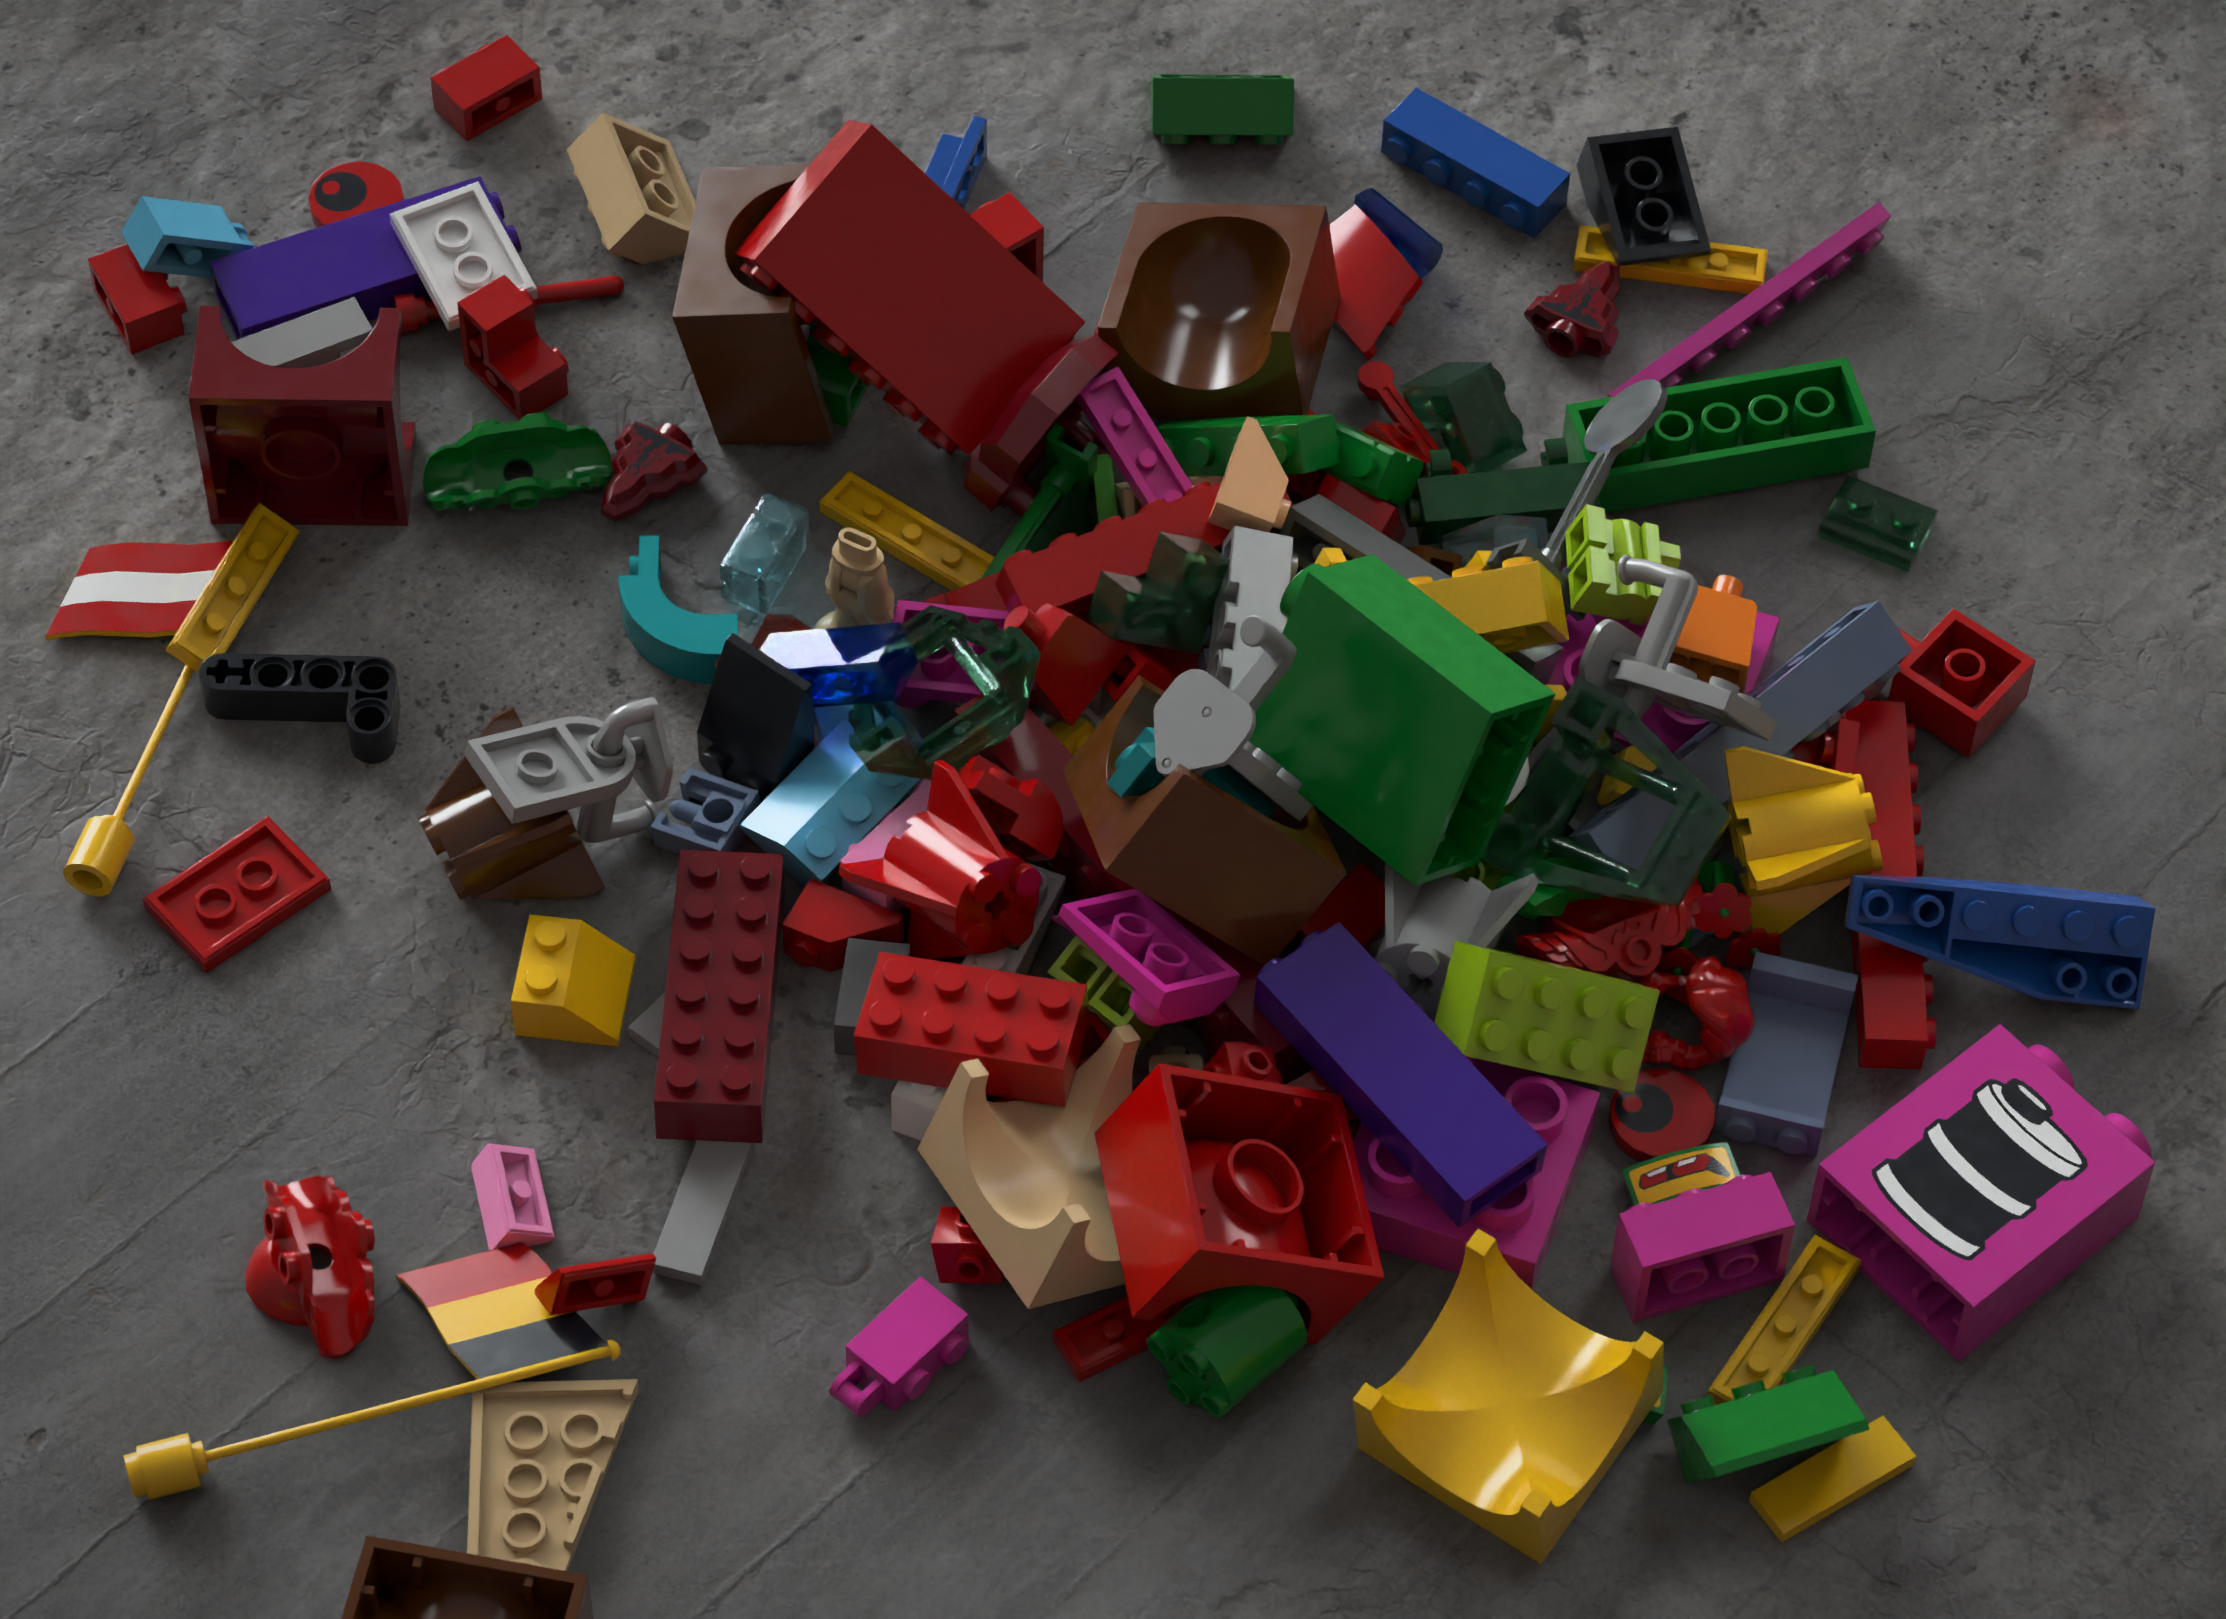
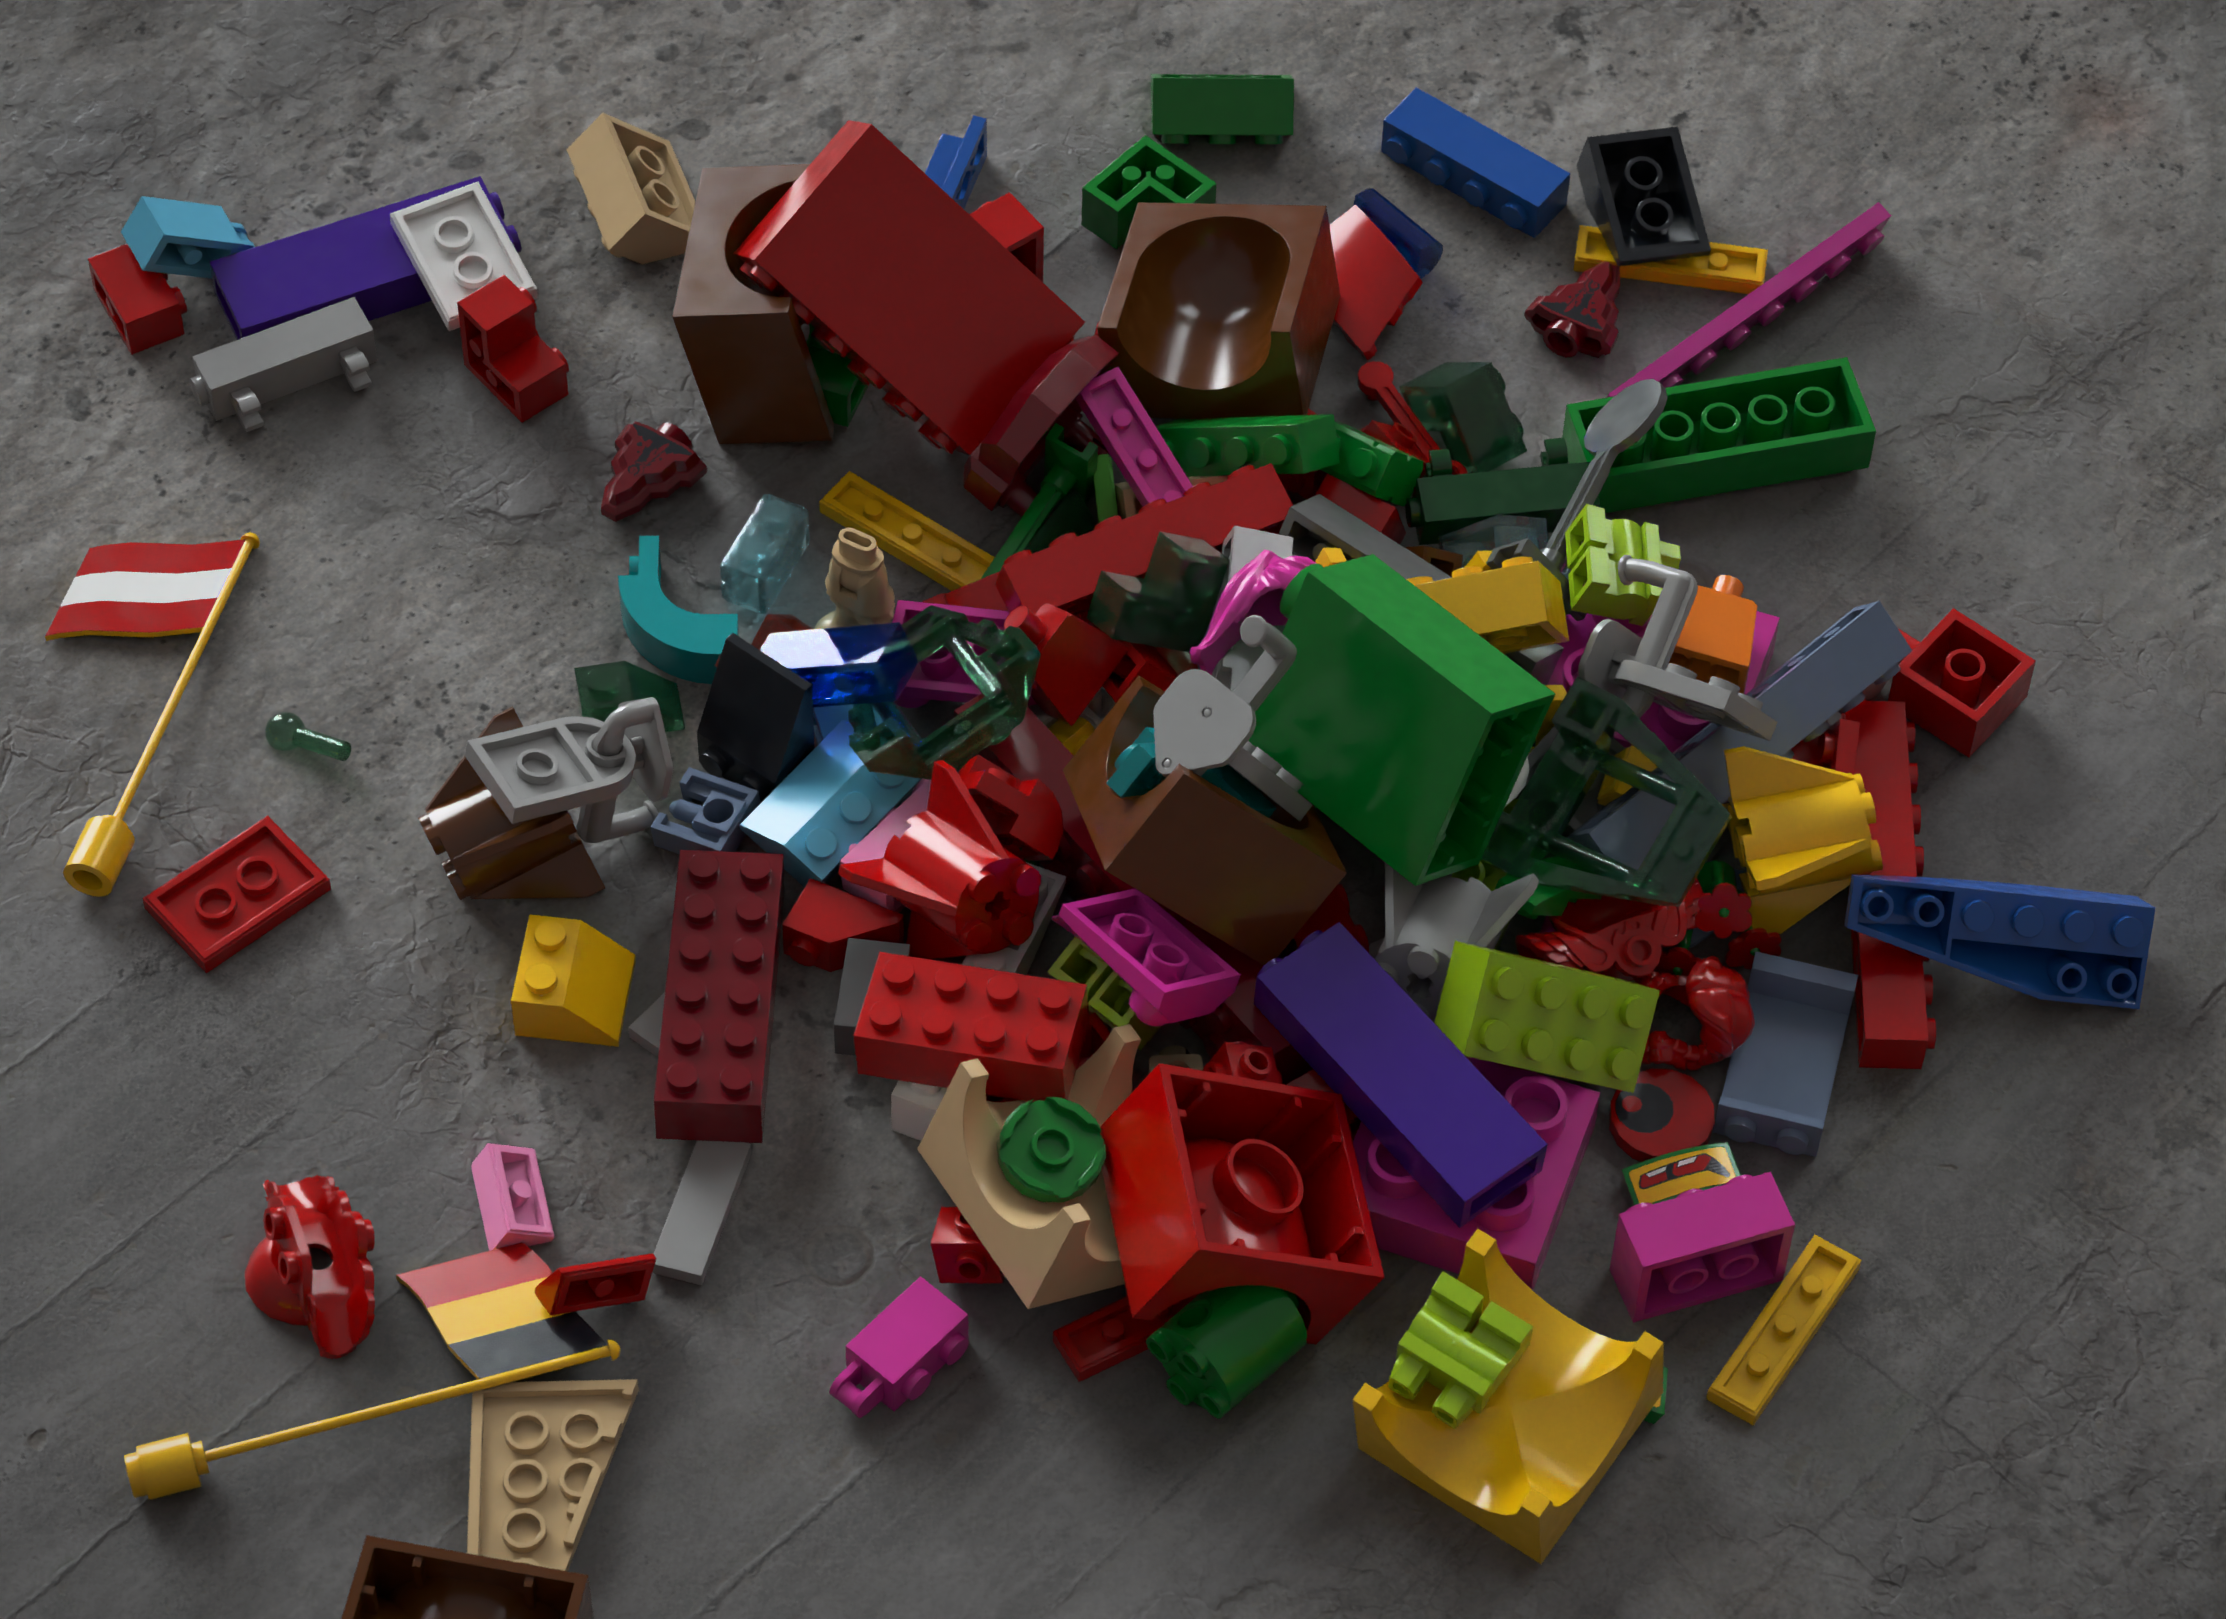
(233, 588): yellow tile -> none
(287, 732): none -> clear green bar
(303, 440): dark red piece -> none
(309, 690): black beam -> none
(351, 191): red tile -> none
(417, 311): red piece -> none
(474, 466): green piece -> none
(486, 87): red brick -> none
(607, 685): none -> clear green slope
(1051, 1149): none -> green tile
(1140, 175): none -> green brick
(1251, 591): none -> dark pink hair
(1252, 485): light nougat slope -> none
(1355, 904): red slope -> none
(1450, 1357): none -> lime hips
(1763, 1423): green slope -> none
(1832, 1479): yellow tile -> none
(1877, 523): clear green plate -> none
(1982, 1189): dark pink brick -> none

